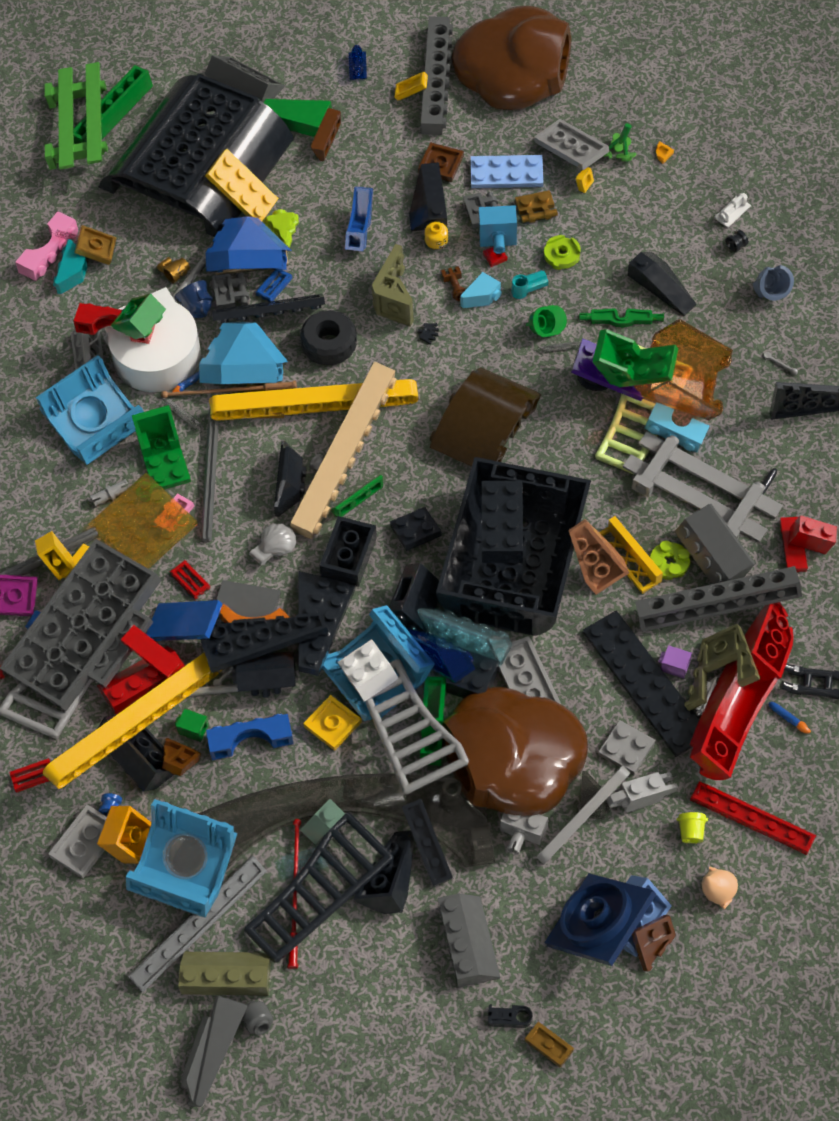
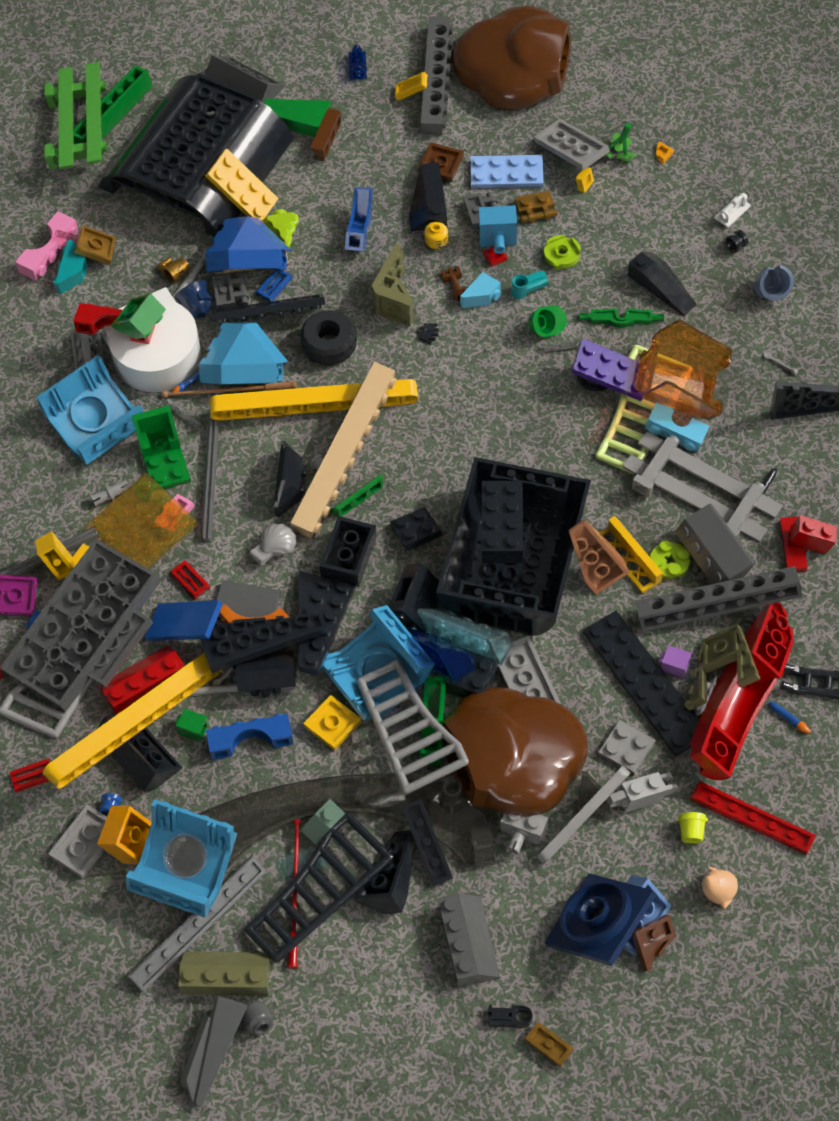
(151, 651): red tile -> none
(178, 757): reddish brown wing -> none
(368, 670): white brick -> none
(483, 417): dark brown panel -> none
(628, 365): green bracket -> none

